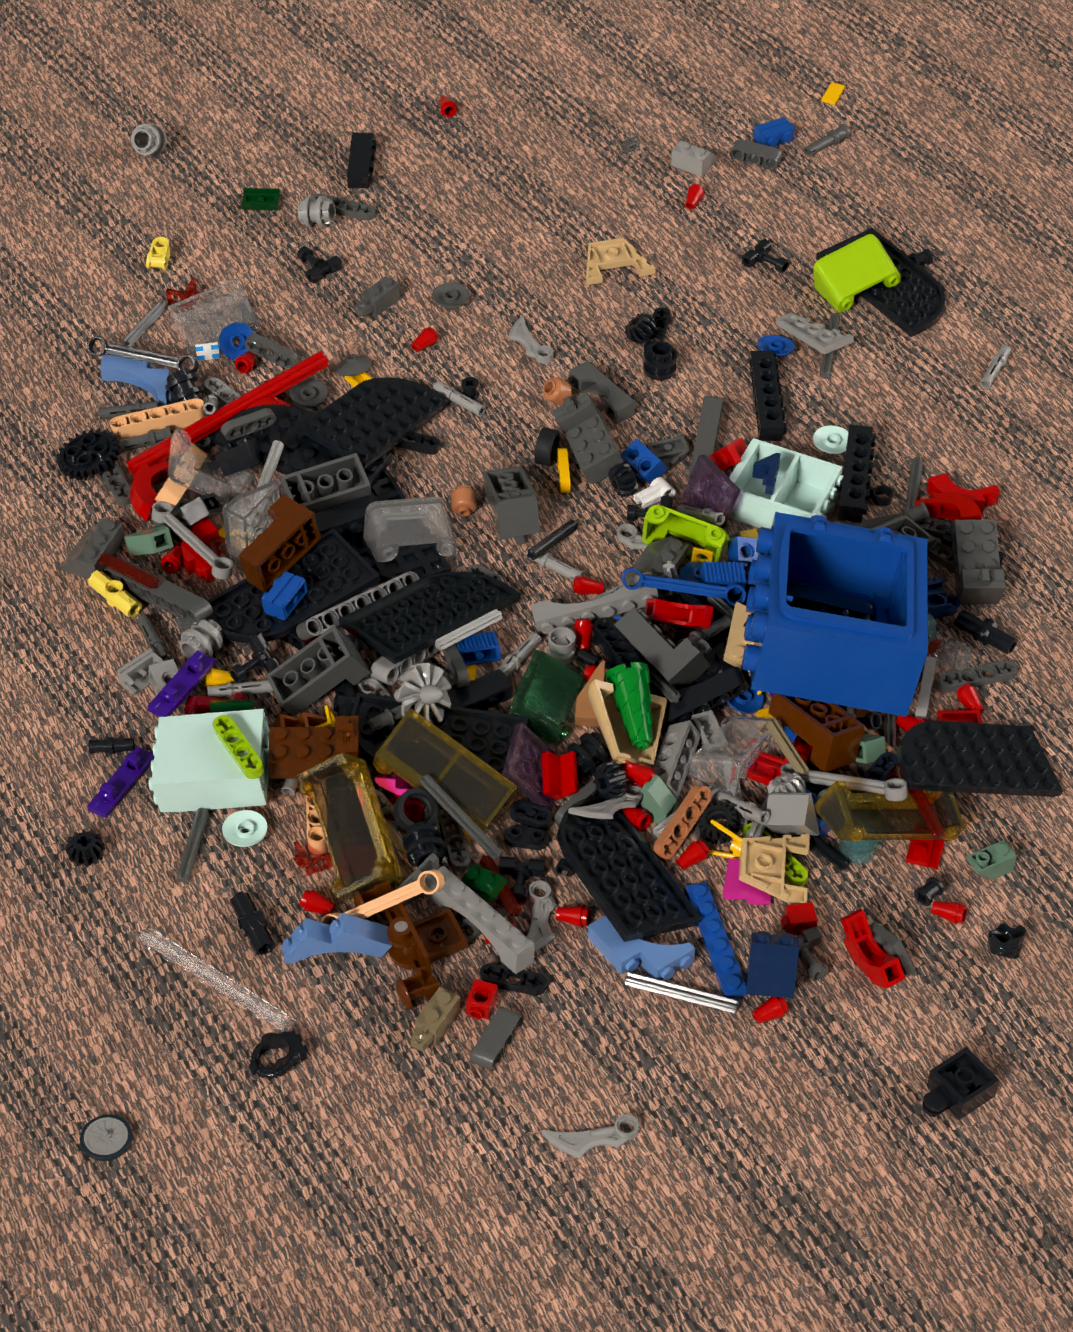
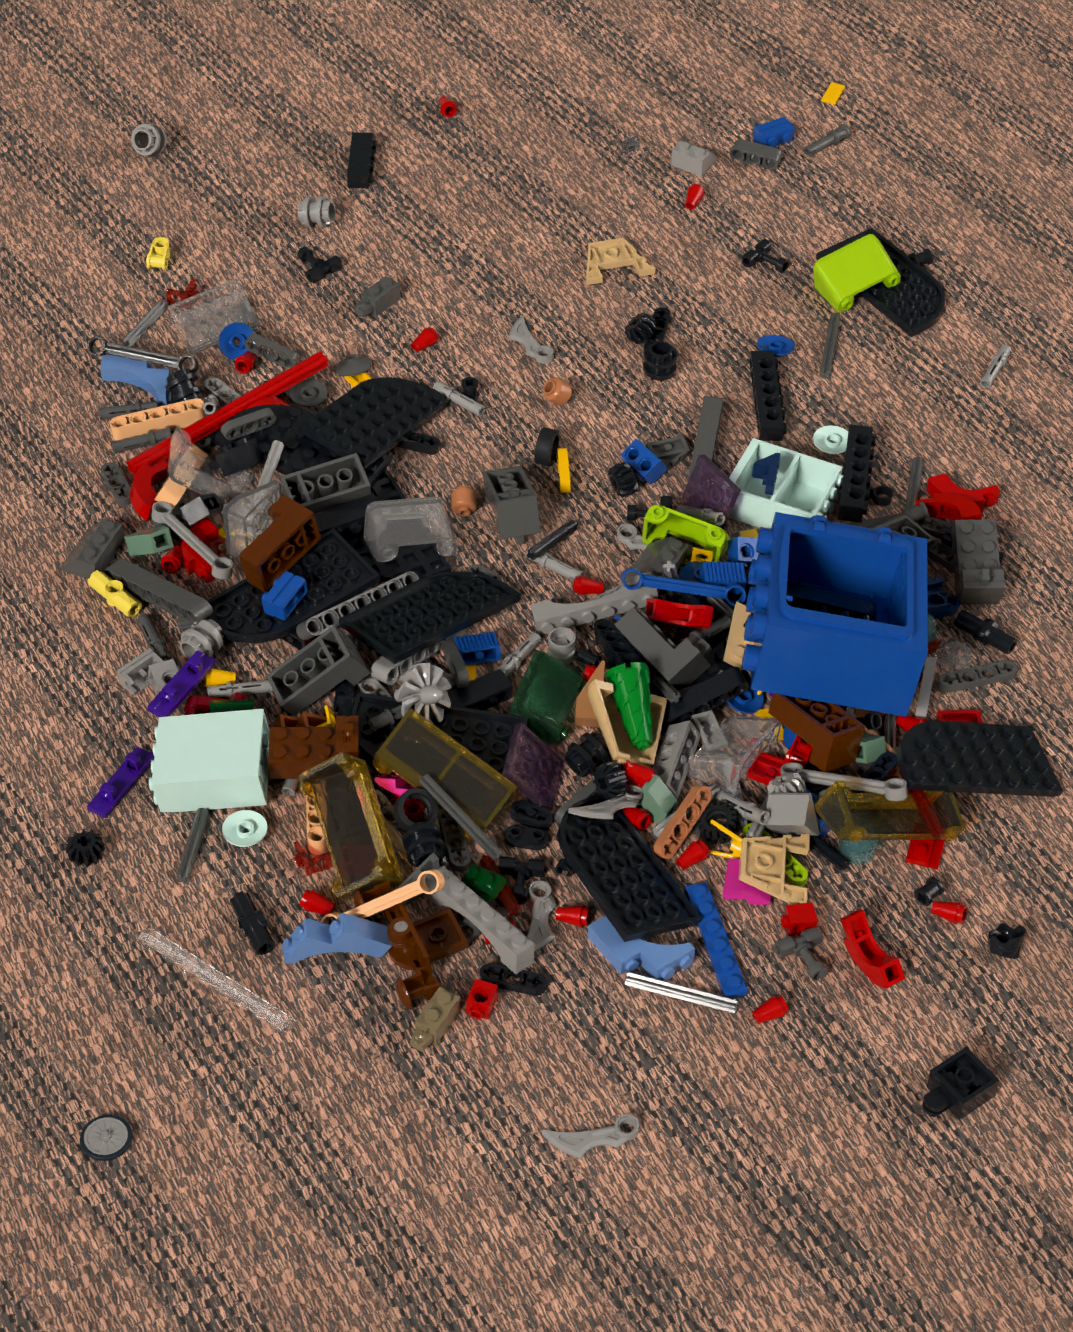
(88, 454): black gear -> none
(111, 745): black pin -> none
(129, 570): clear red axle -> none
(207, 351): white sticker -> none
(238, 746): lime beam -> none
(260, 199): dark green plate -> none
(261, 658): black bar -> none
(287, 1041): black piece -> none
(361, 211): dark grey beam -> none
(450, 295): dark grey dish -> none
(468, 630): light grey axle -> none
(496, 1037): dark grey beam -> none
(559, 775): red panel -> none
(583, 632): red cone -> none
(588, 436): dark grey hinge -> none
(589, 379): dark grey arch -> none
(653, 494): white piece -> none
(729, 454): red arch -> none
(772, 964): dark blue slope -> none
(787, 747): dark tan axle -> none
(813, 334): light grey wing -> none
(892, 946): dark grey wing -> none
(969, 698): red cone -> none
(993, 860): sand green slope -> none

